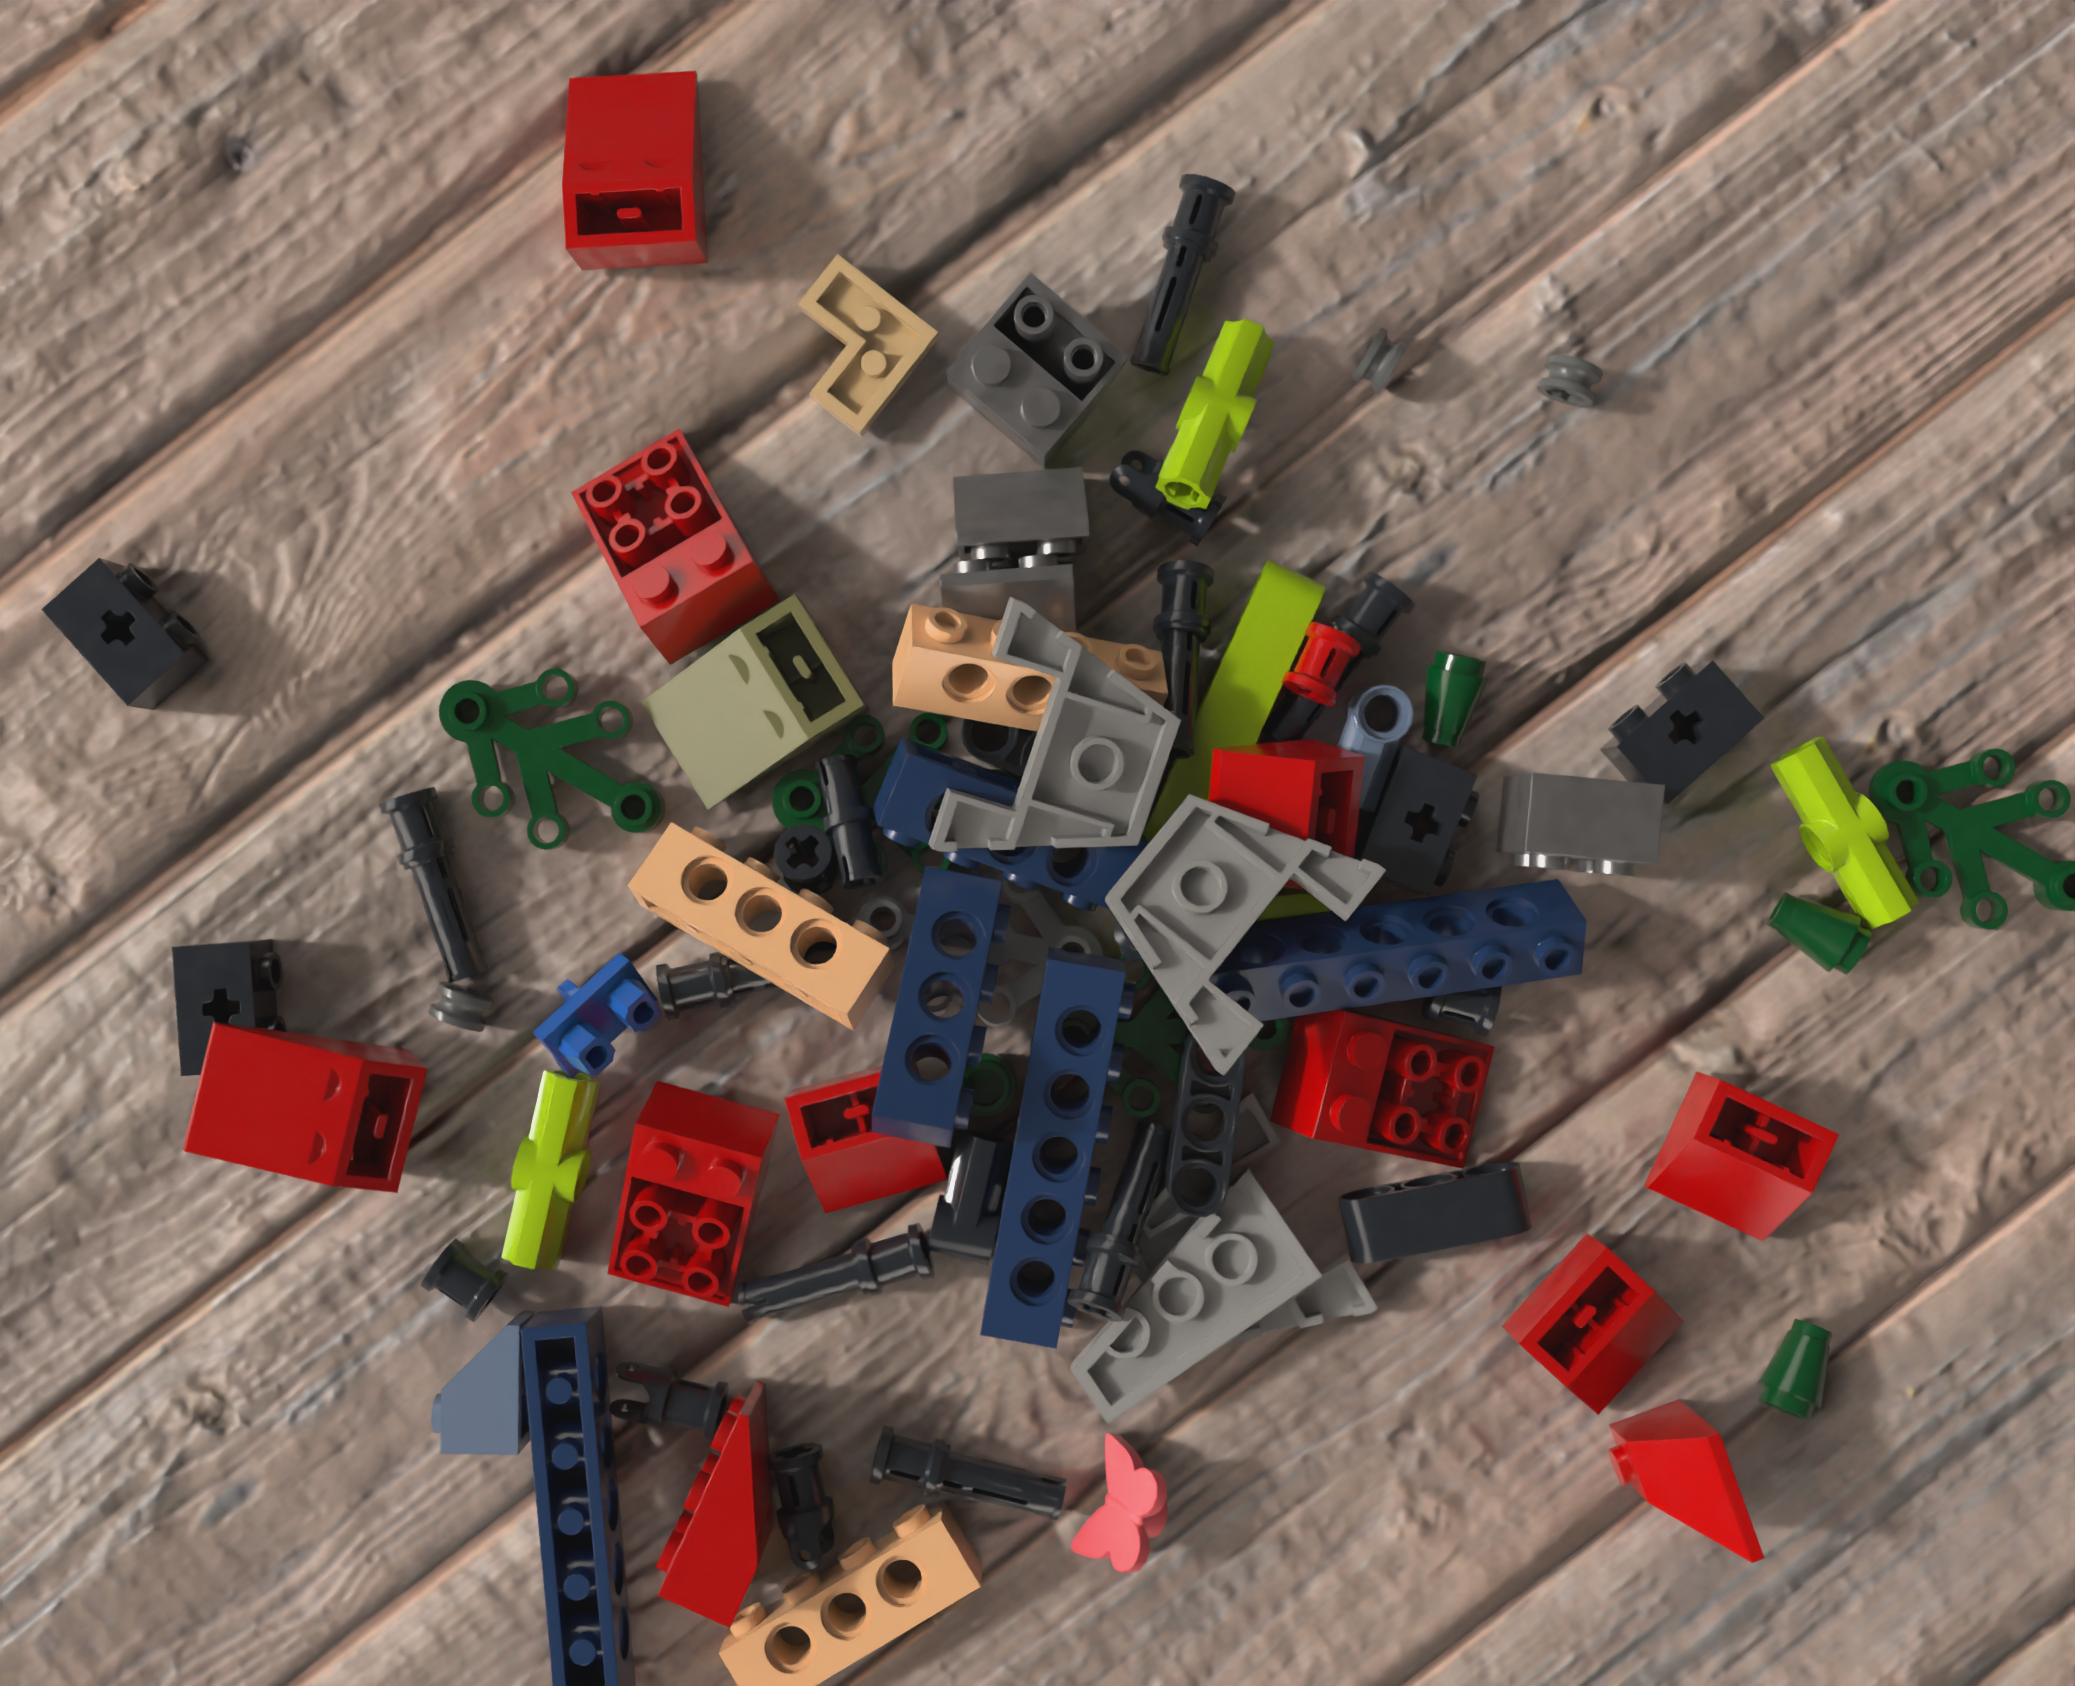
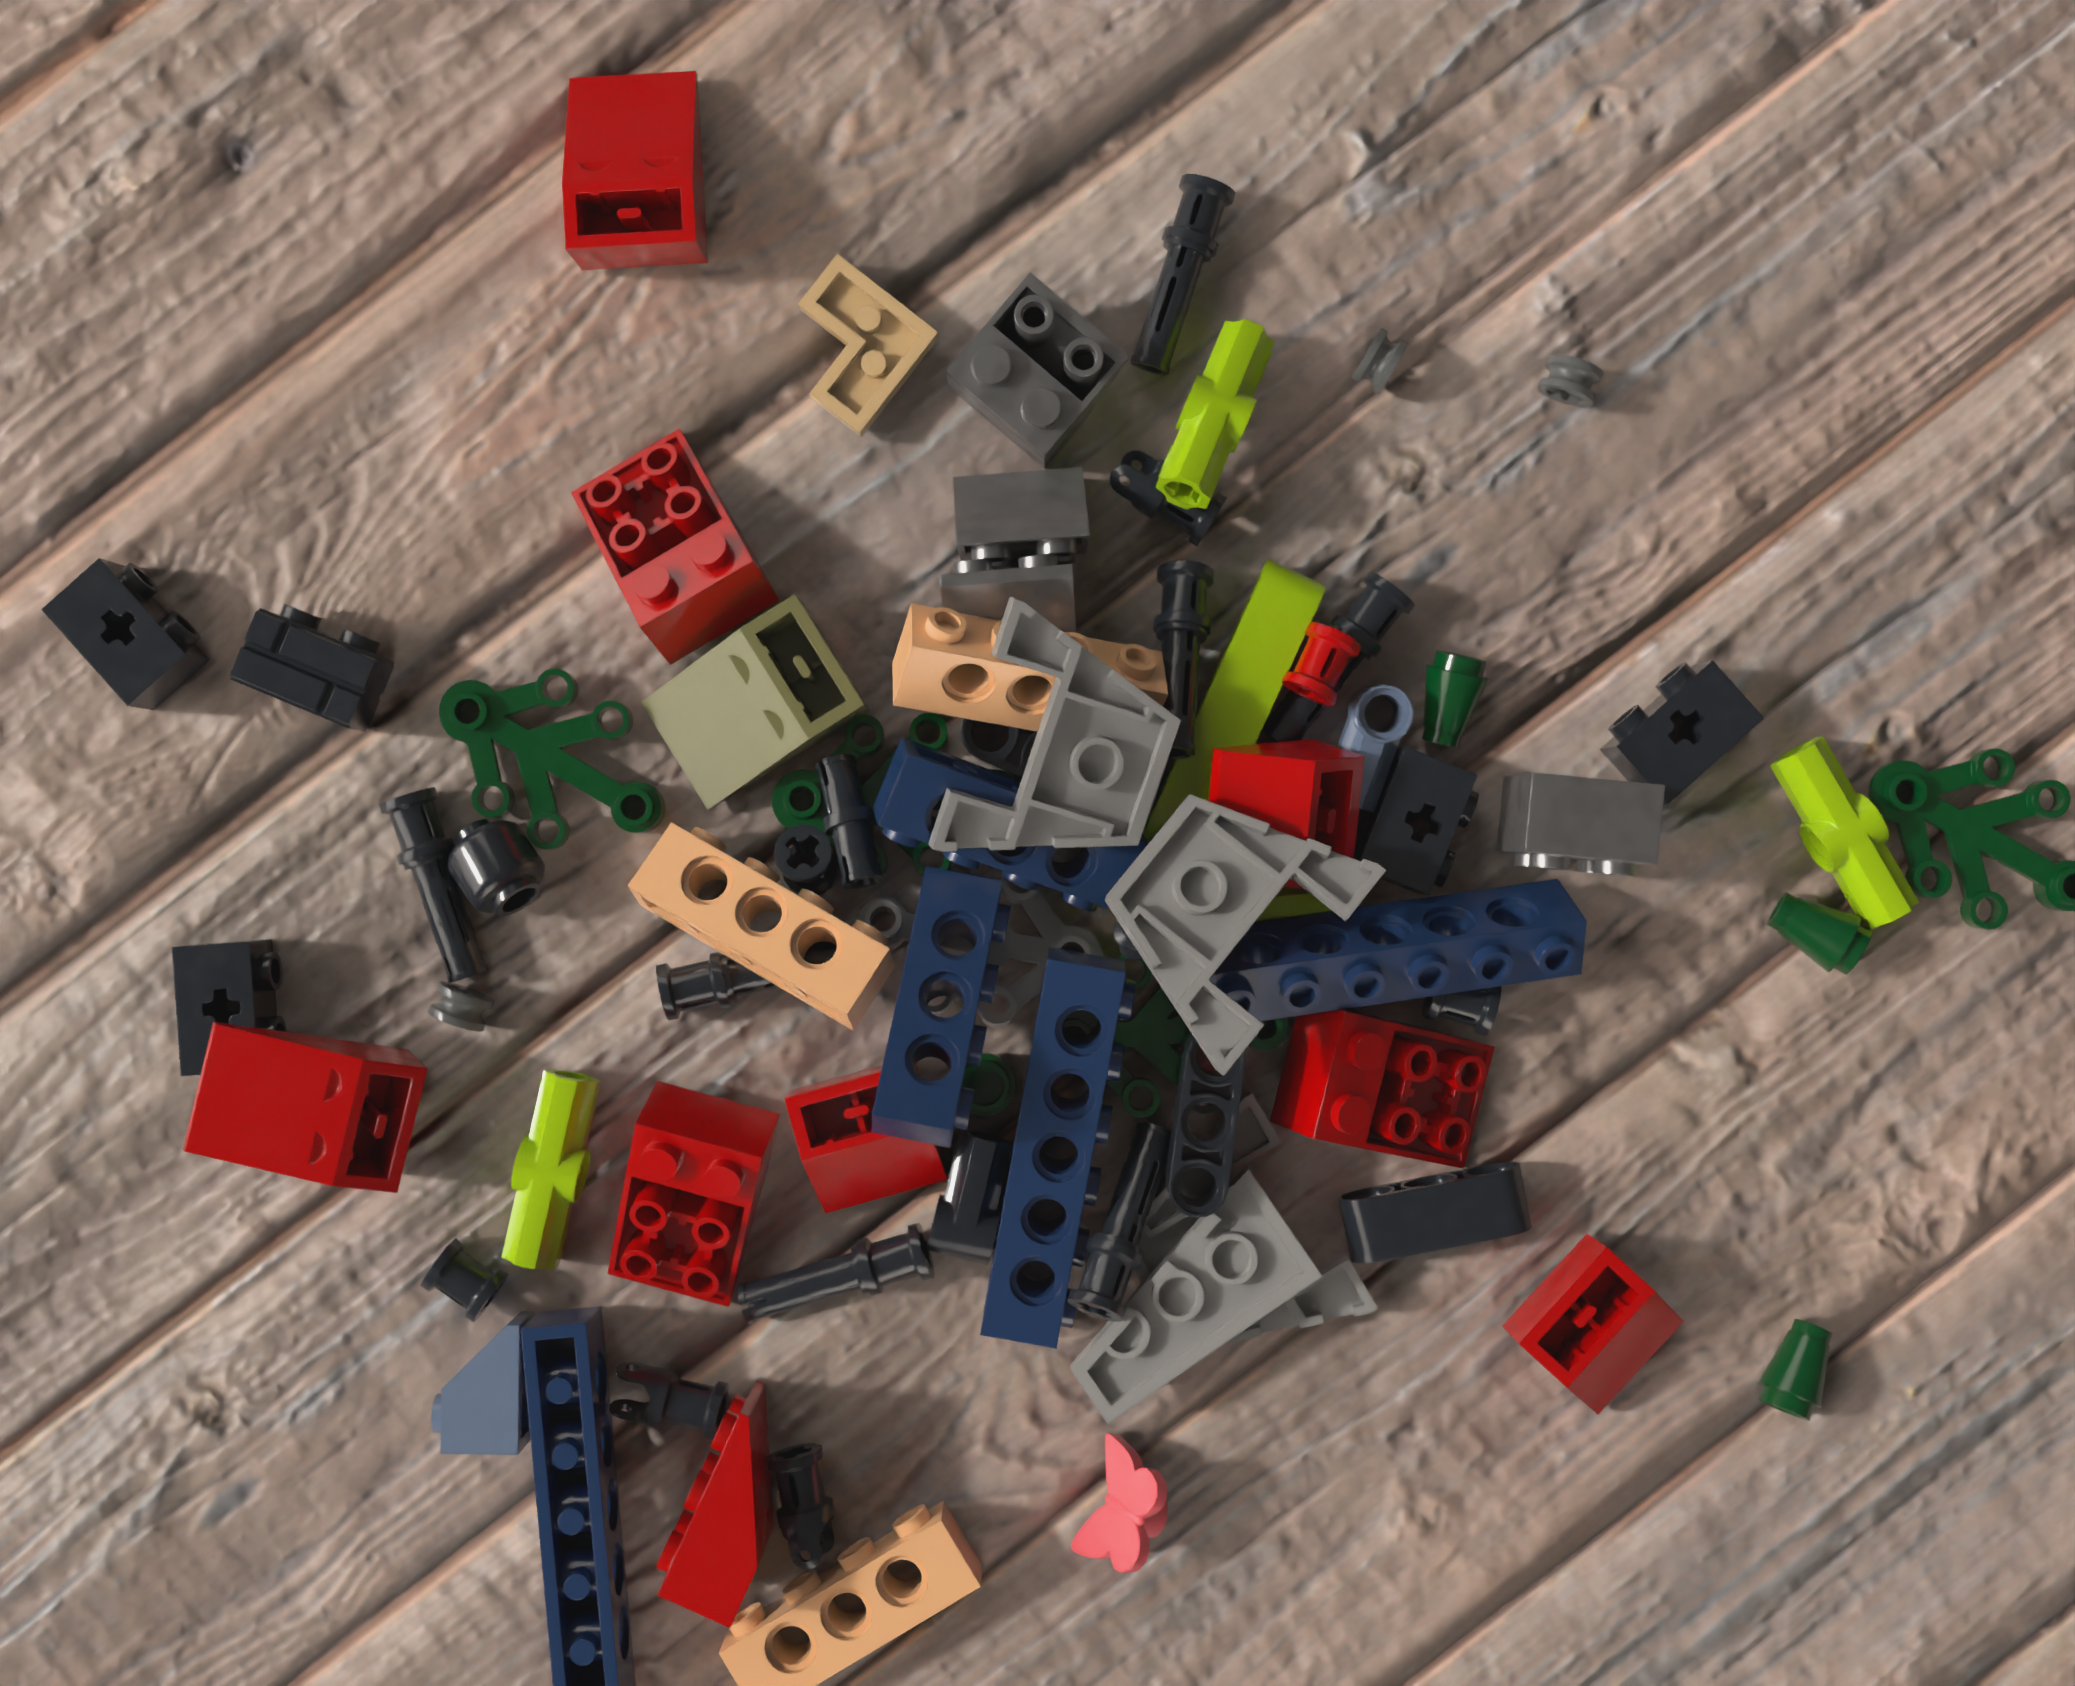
(312, 669): none -> black brick
(496, 867): none -> black head
(595, 1015): blue hips -> none
(938, 1469): black pin -> none
(1685, 1472): red slope -> none
(1739, 1157): red slope -> none

